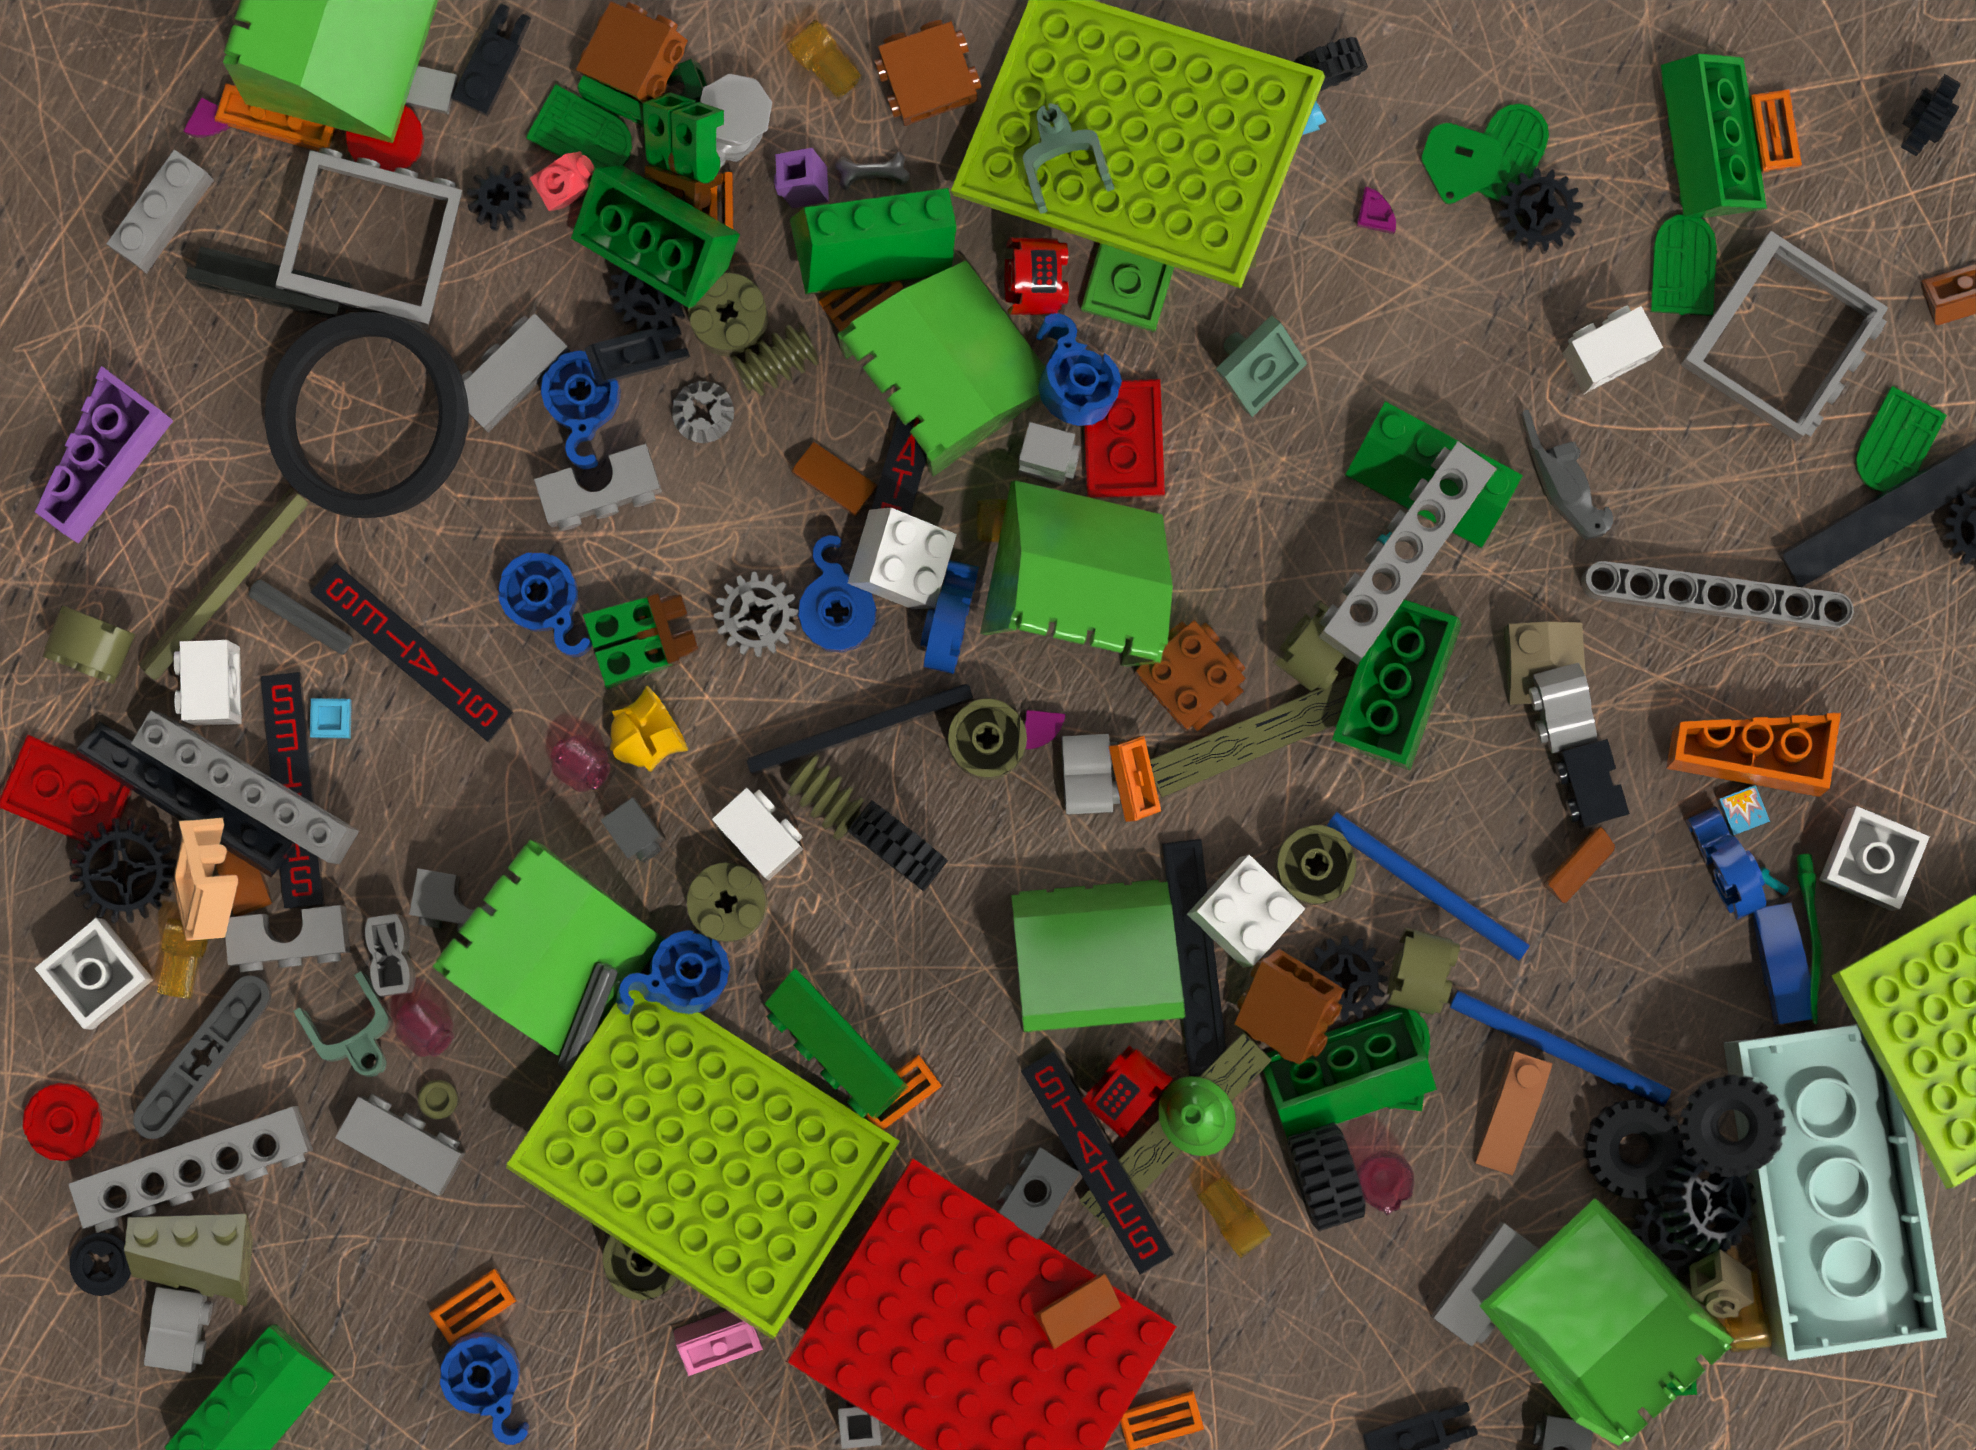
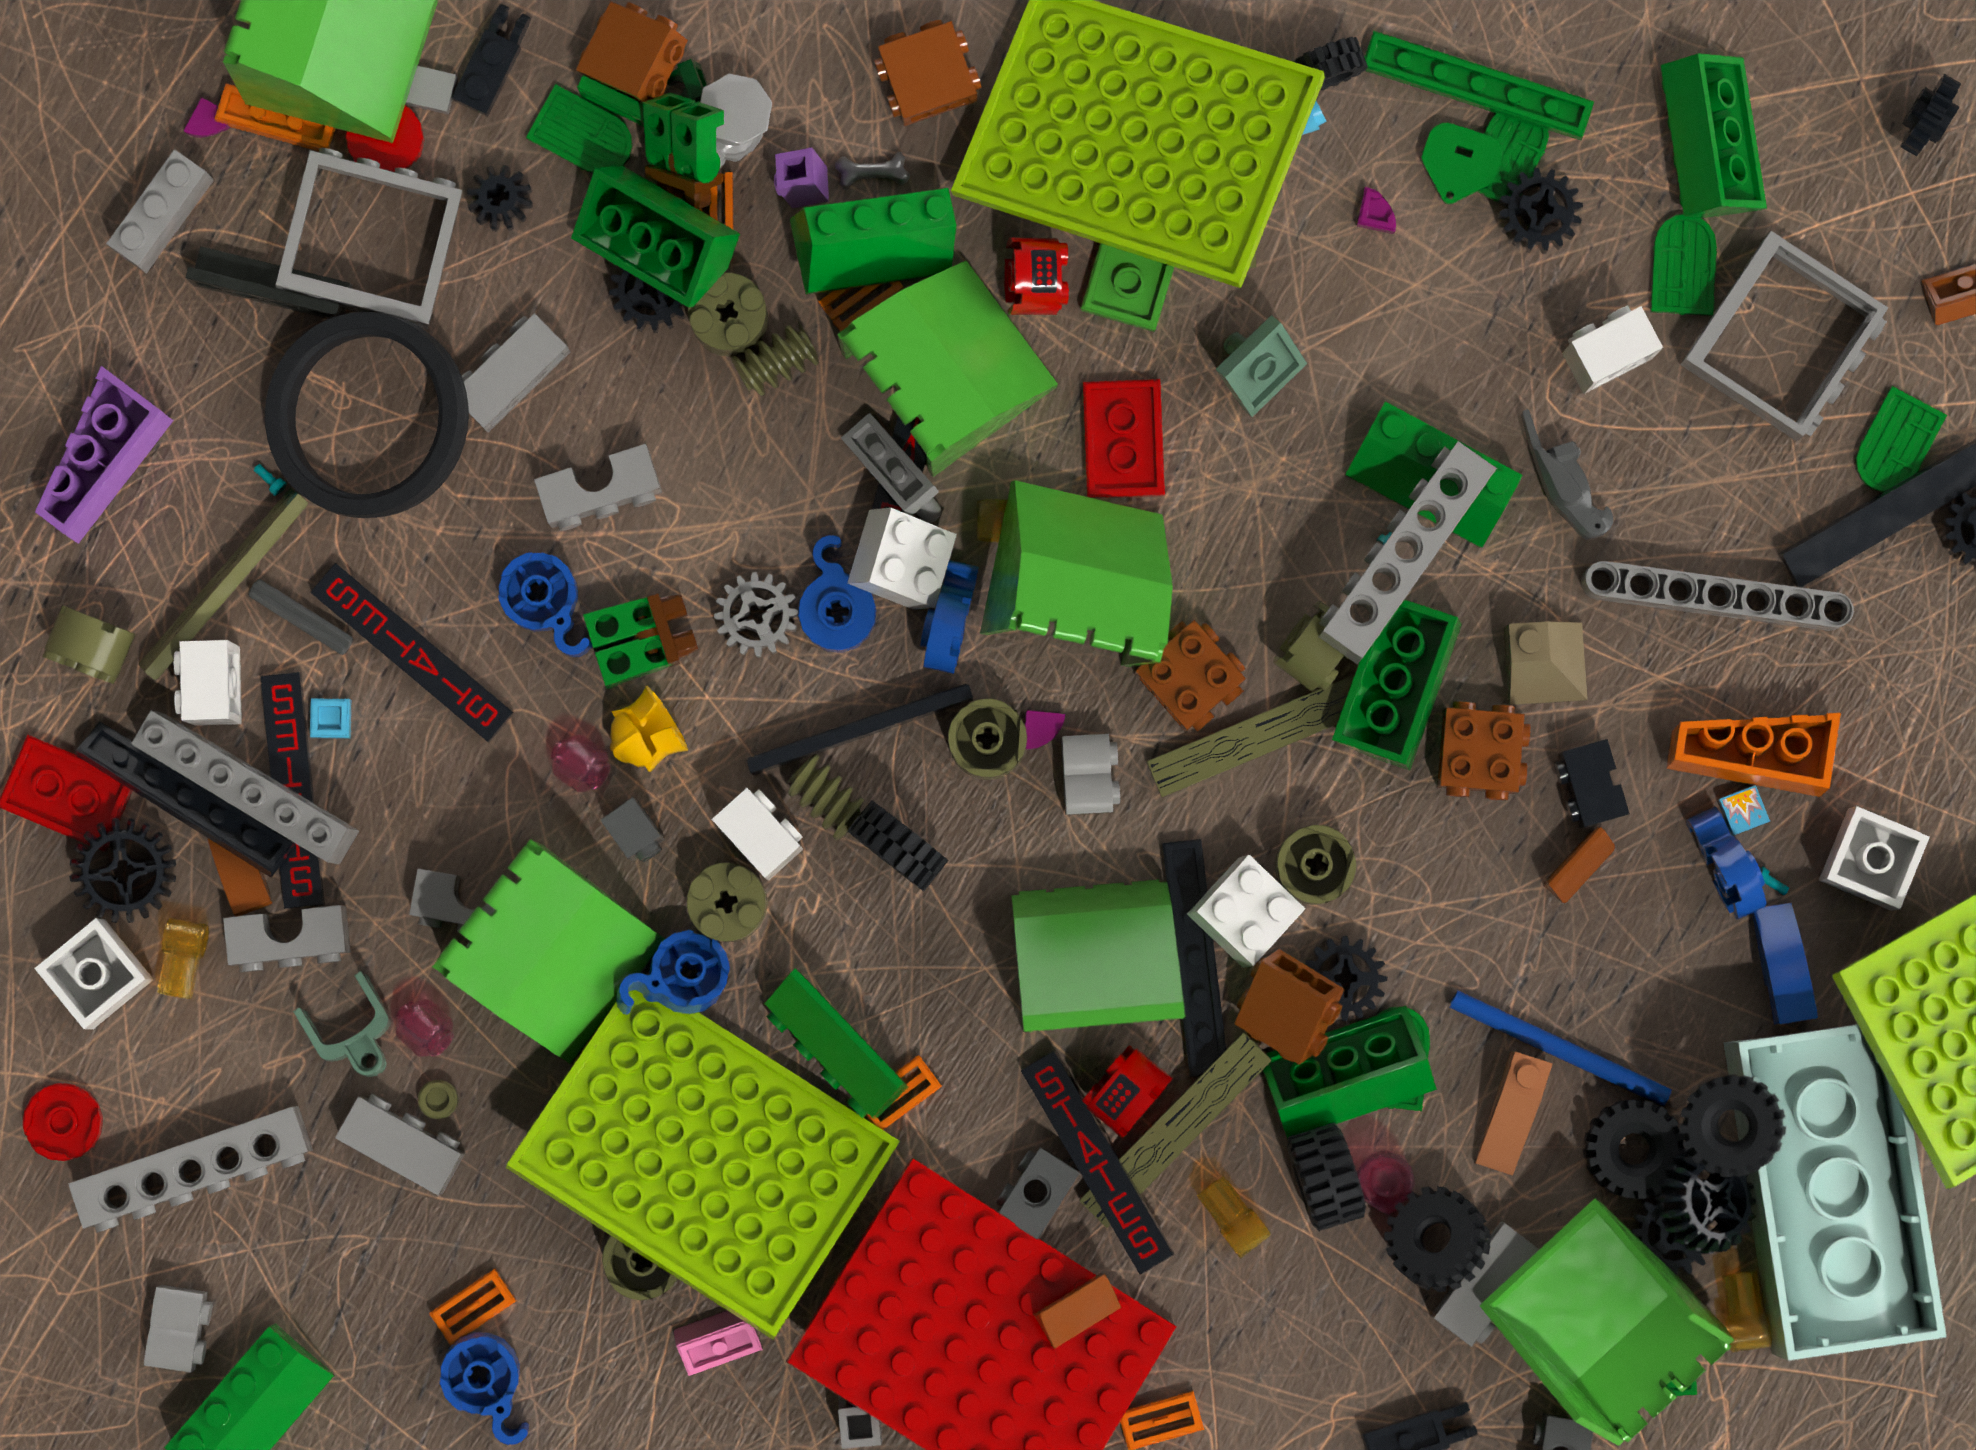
(83, 1263): black gear -> none
(177, 1087): dark grey piece -> none
(192, 1252): olive wedge -> none
(203, 899): light nougat window -> none
(276, 485): none -> teal piece
(389, 943): light grey brick -> none
(564, 180): coral brick -> none
(579, 416): blue piece -> none
(588, 1014): dark grey axle -> none
(634, 354): black hinge -> none
(721, 413): light grey gear -> none
(818, 52): clear yellow piece -> none
(834, 479): dark orange slope -> none
(893, 469): none -> light grey piece
(1048, 454): light grey arch -> none
(1058, 141): sand green piece -> none
(1076, 381): blue piece -> none
(1134, 778): orange tile -> none
(1197, 1116): bright green hat -> none
(1421, 972): olive brick -> none
(1429, 887): blue piece -> none
(1460, 1254): none -> black tyre
(1478, 85): none -> green tile
(1482, 751): none -> dark orange brick
(1564, 708): light grey brick -> none
(1721, 1284): dark tan brick -> none
(1779, 163): orange tile -> none
(1807, 884): green piece -> none

